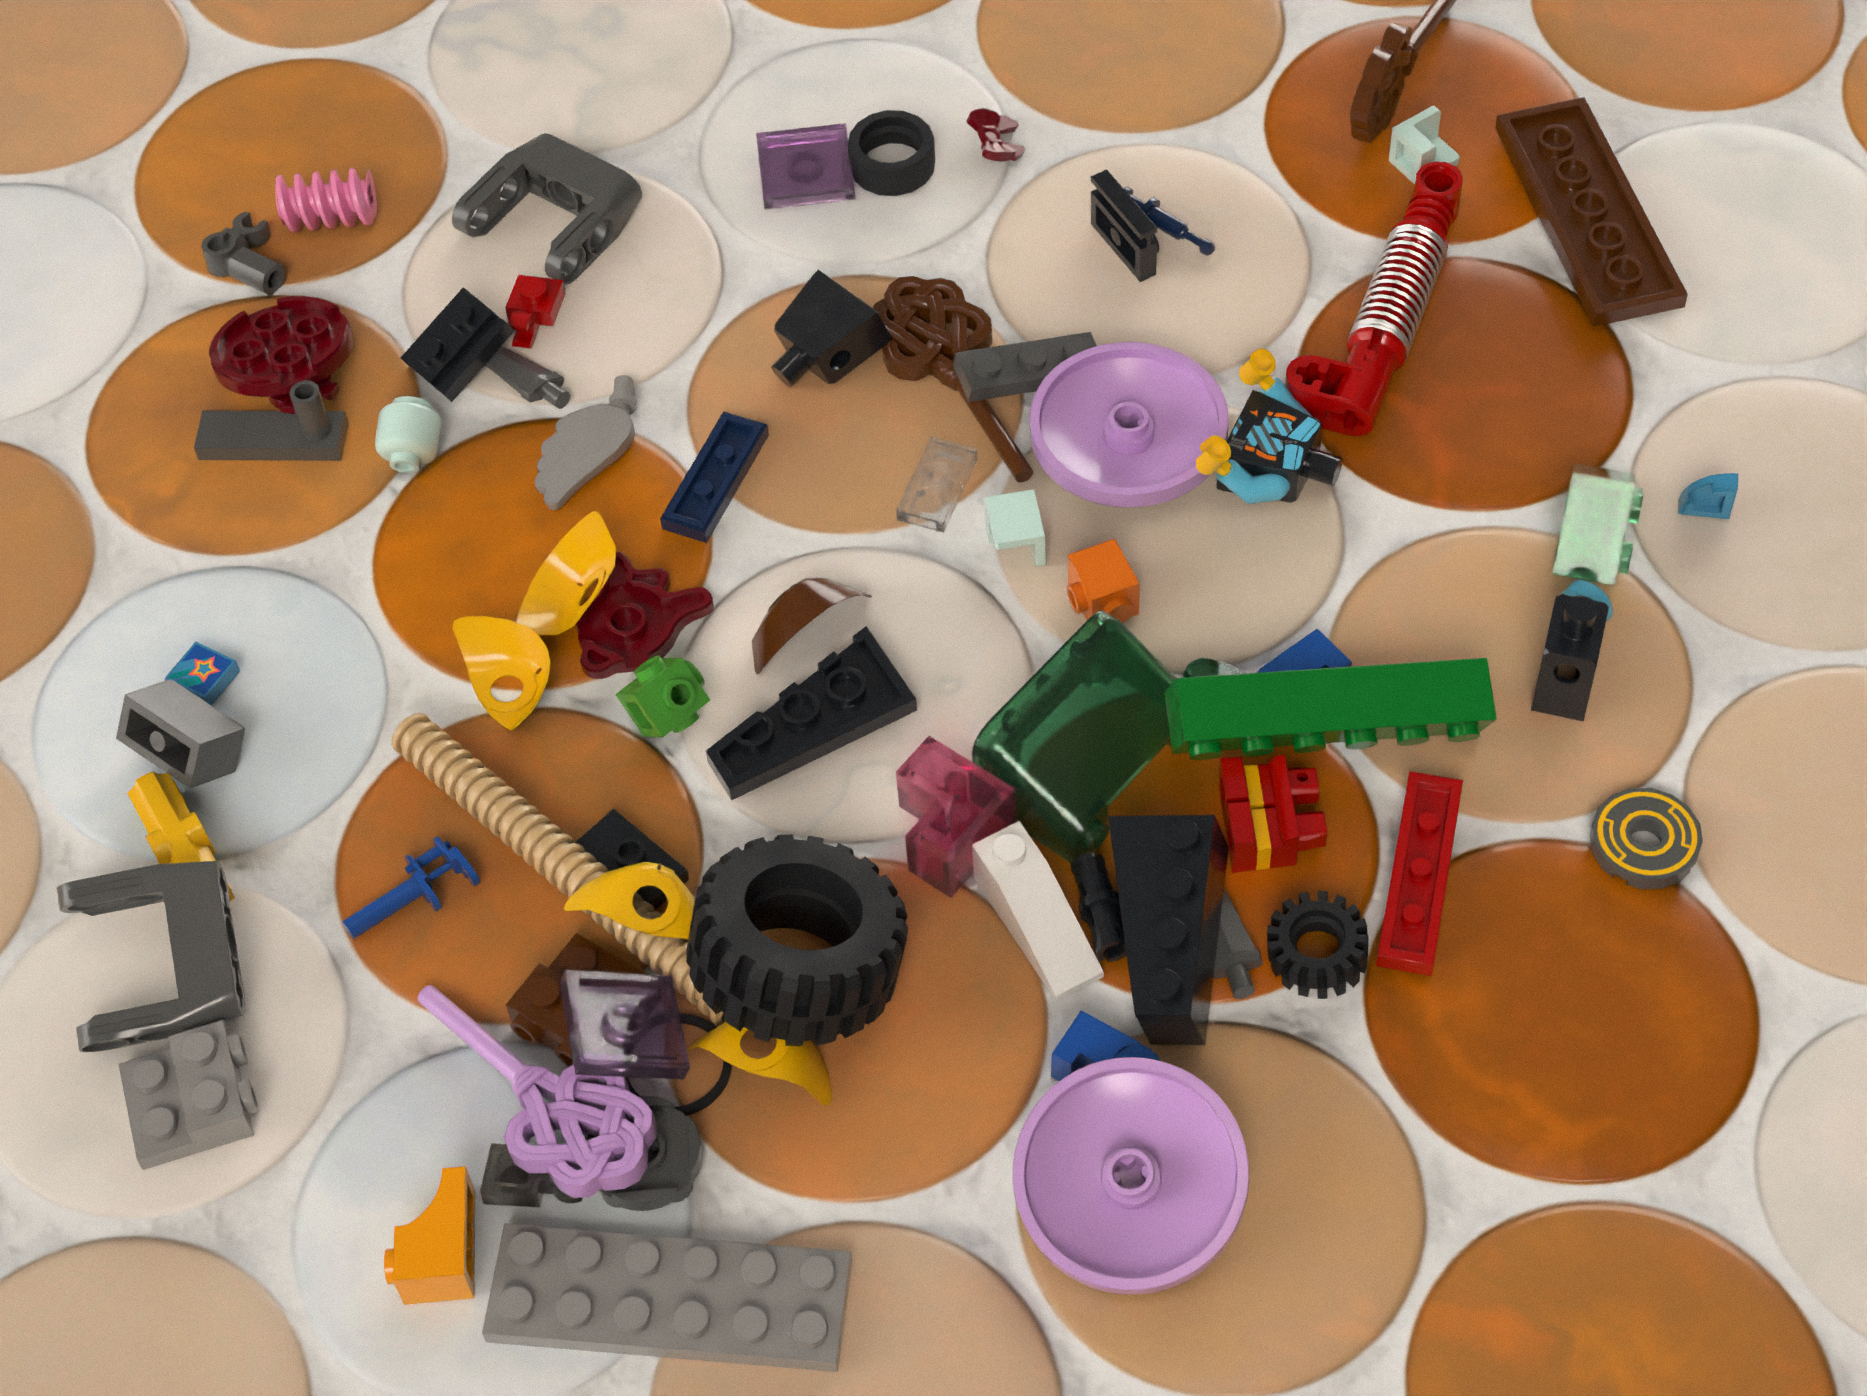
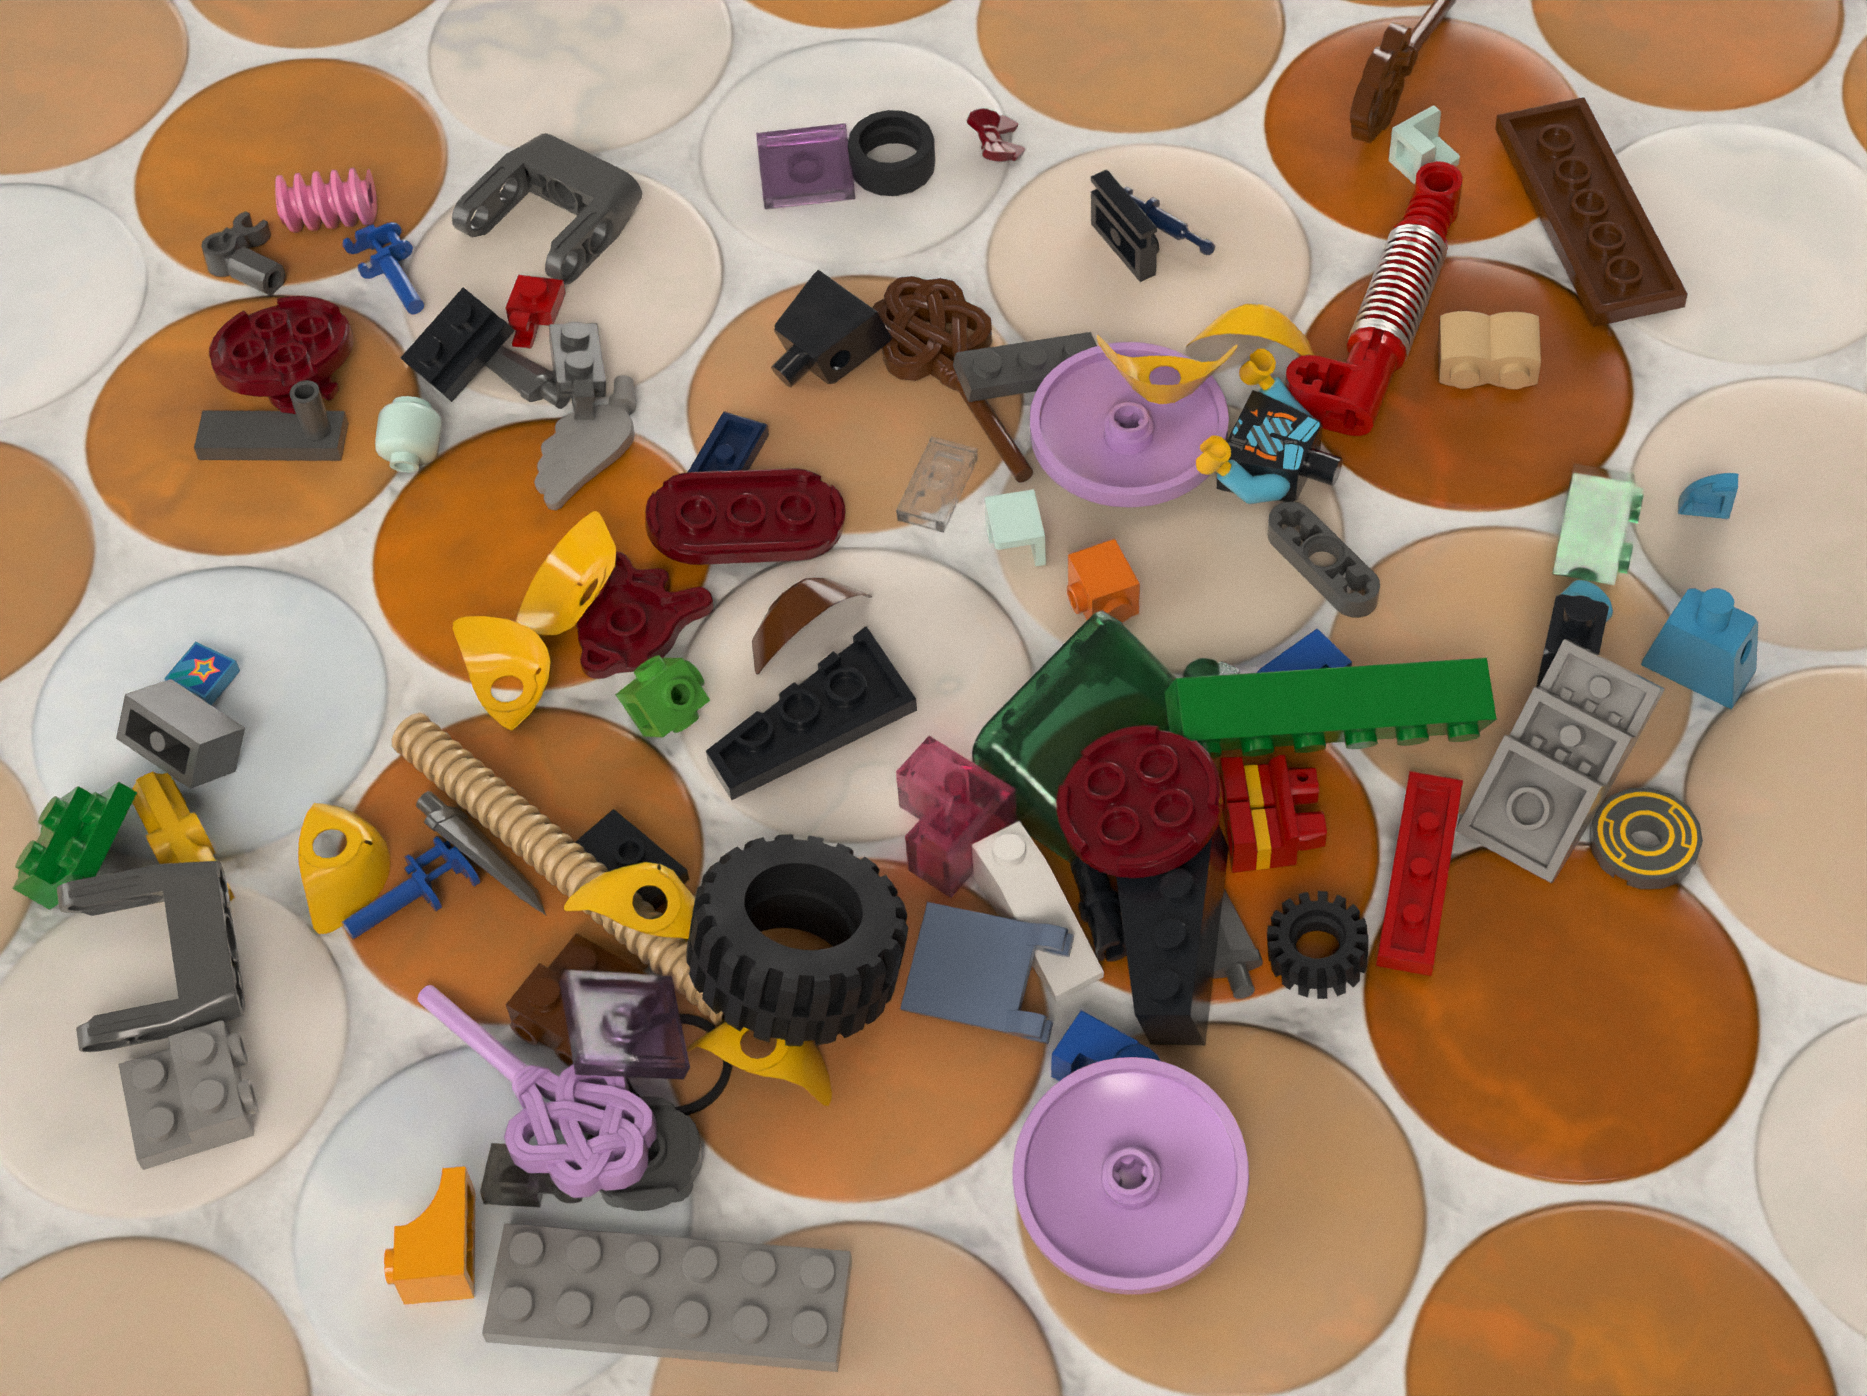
(71, 841): none -> green plate
(345, 882): none -> yellow piece
(387, 260): none -> blue piece
(464, 835): none -> dark grey bar
(577, 365): none -> dark grey hinge
(744, 516): none -> dark red tile
(978, 968): none -> sand blue flag
(1138, 369): none -> yellow piece
(1140, 802): none -> dark red tile
(1261, 322): none -> yellow piece
(1329, 579): none -> dark grey beam
(1489, 349): none -> tan brick
(1559, 760): none -> light grey slope
(1707, 646): none -> dark azure torso

